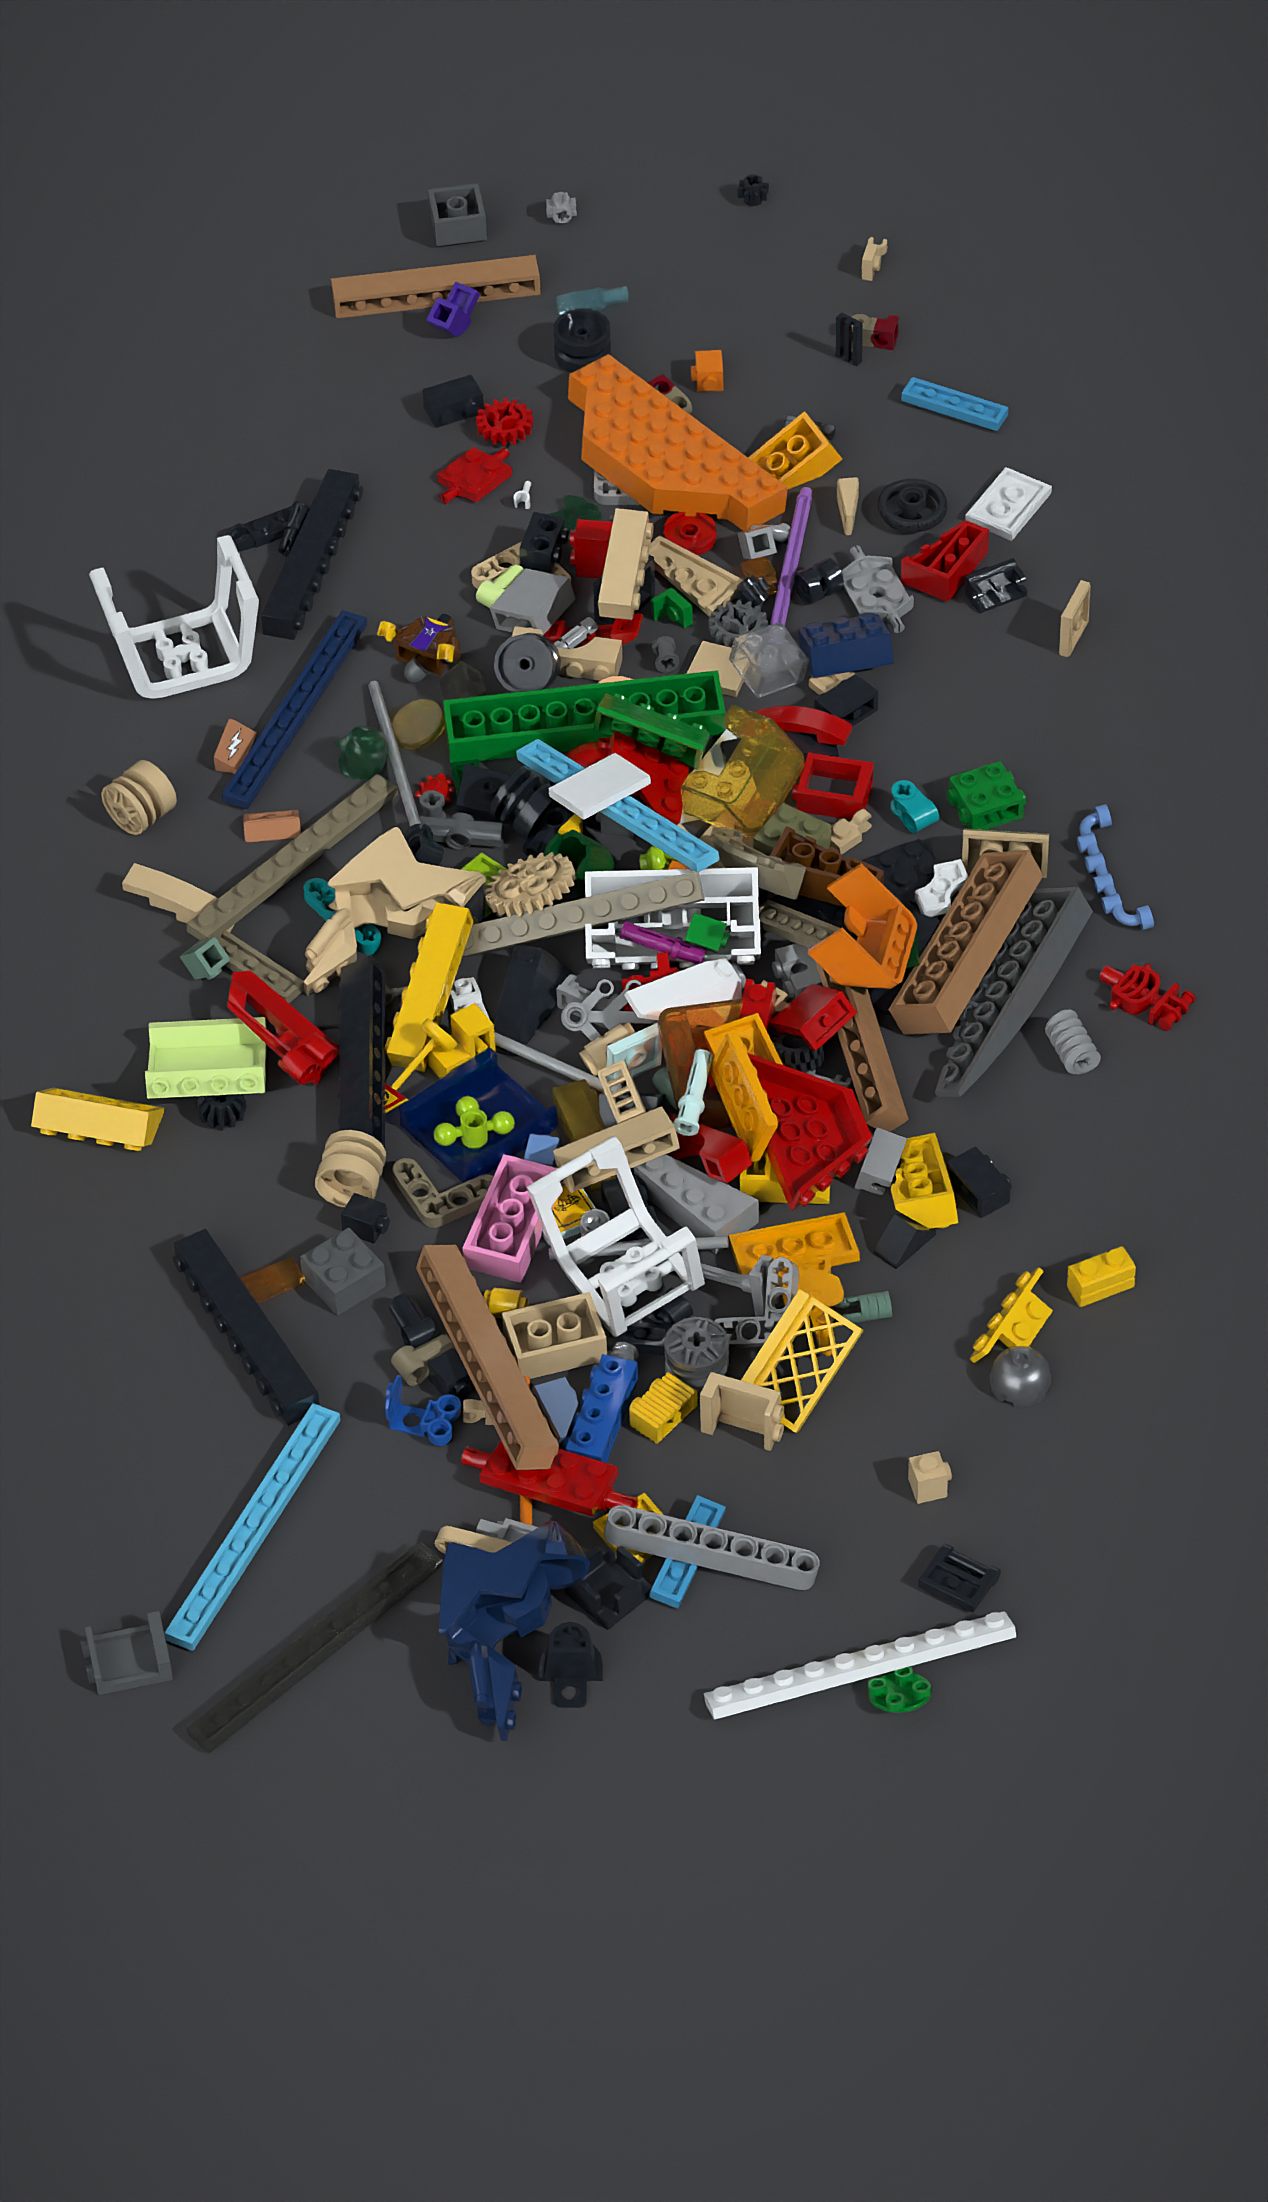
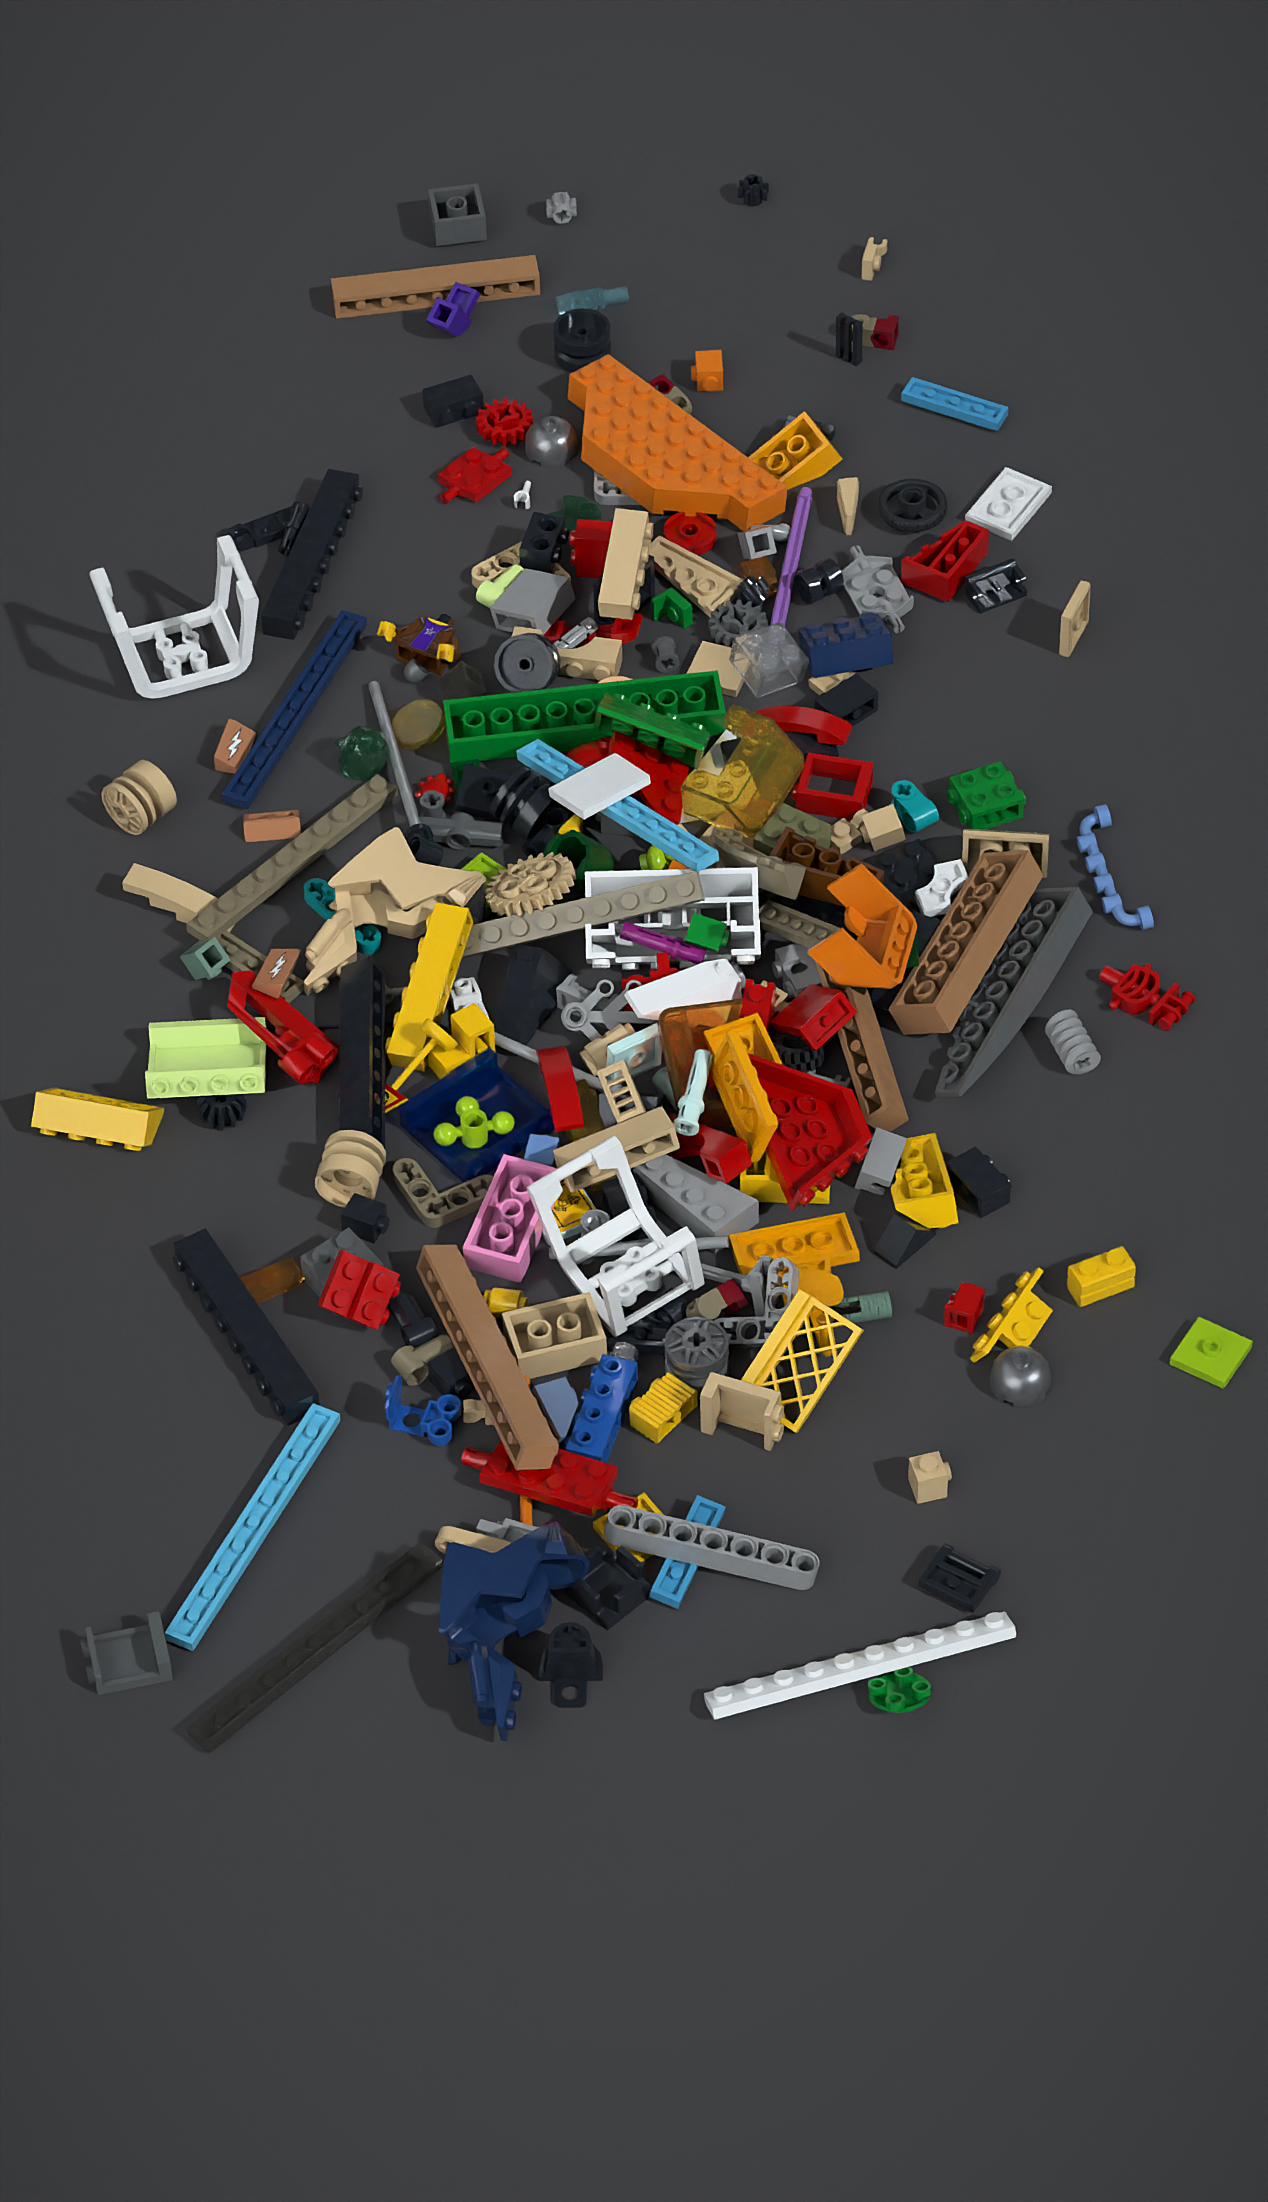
(276, 971): none -> nougat slope
(359, 1290): none -> red plate
(551, 442): none -> flat silver cylinder
(560, 1088): none -> red slope
(724, 1297): none -> leg
(882, 828): none -> tan brick
(964, 1308): none -> red brick
(1211, 1352): none -> lime plate

